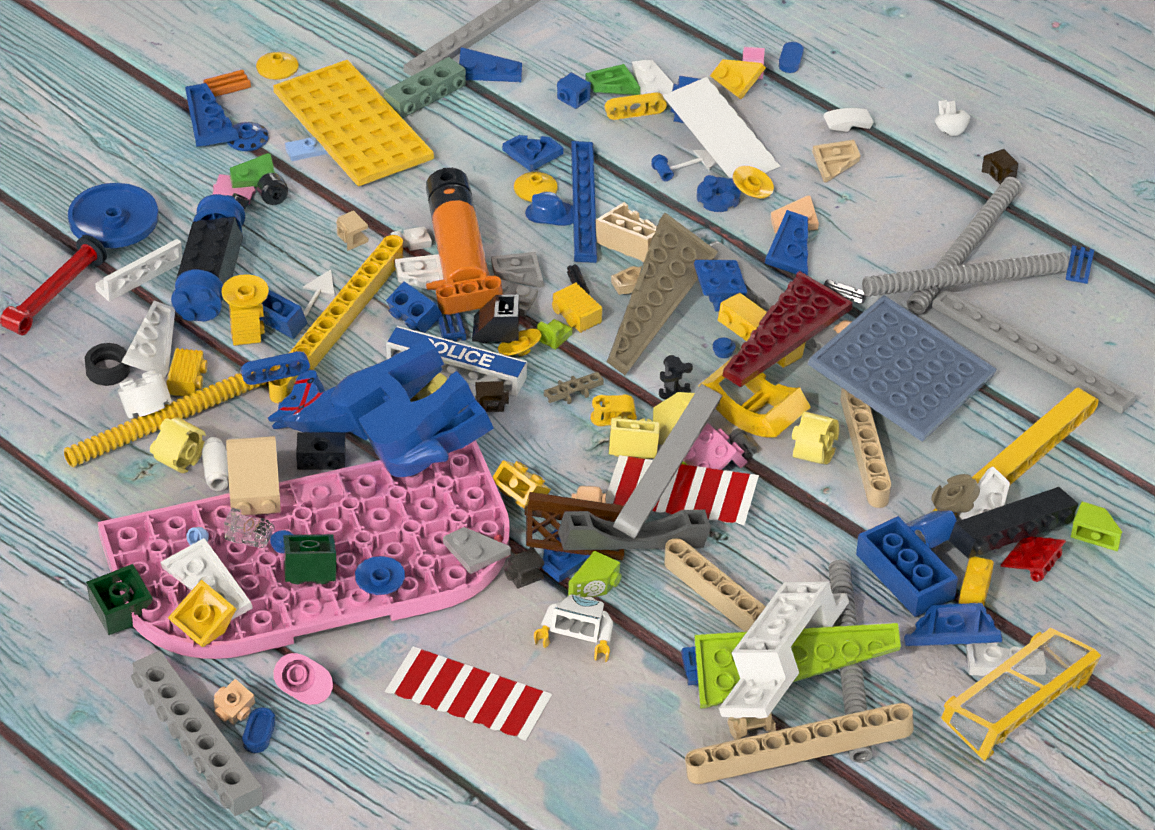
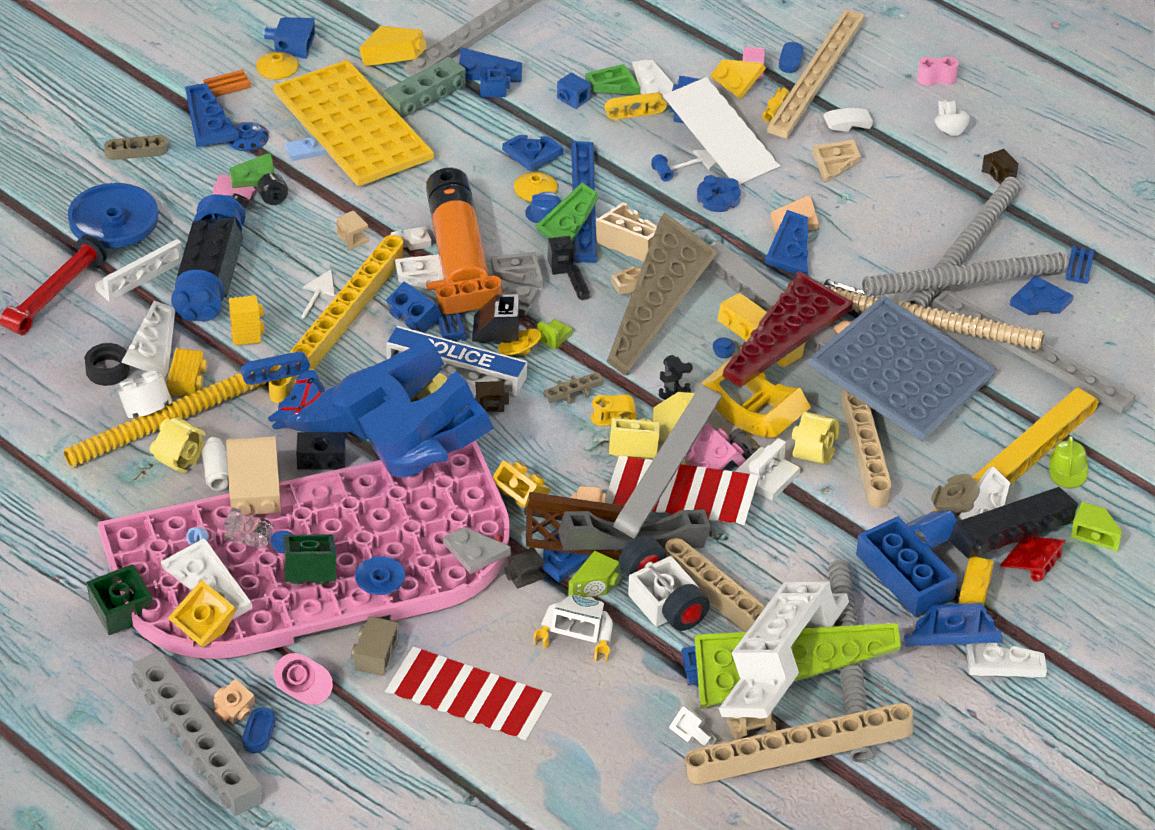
(115, 147): none -> dark tan beam
(245, 291): yellow dish -> none
(283, 315): blue brick -> none
(292, 35): none -> blue torso
(375, 646): none -> dark tan brick
(392, 45): none -> yellow slope
(494, 82): none -> blue window
(560, 254): none -> black window
(569, 214): none -> bright green wing
(577, 307): yellow brick -> none
(661, 585): none -> brick
(689, 726): none -> white plate
(720, 280): blue bracket -> none
(753, 182): yellow dish -> none
(773, 469): none -> white bracket
(774, 104): none -> yellow pin
(815, 73): none -> tan plate
(937, 70): none -> bright pink axle
(956, 322): none -> tan piece
(1019, 689): windscreen -> none
(1040, 296): none -> blue plate
(1068, 464): none -> lime piece

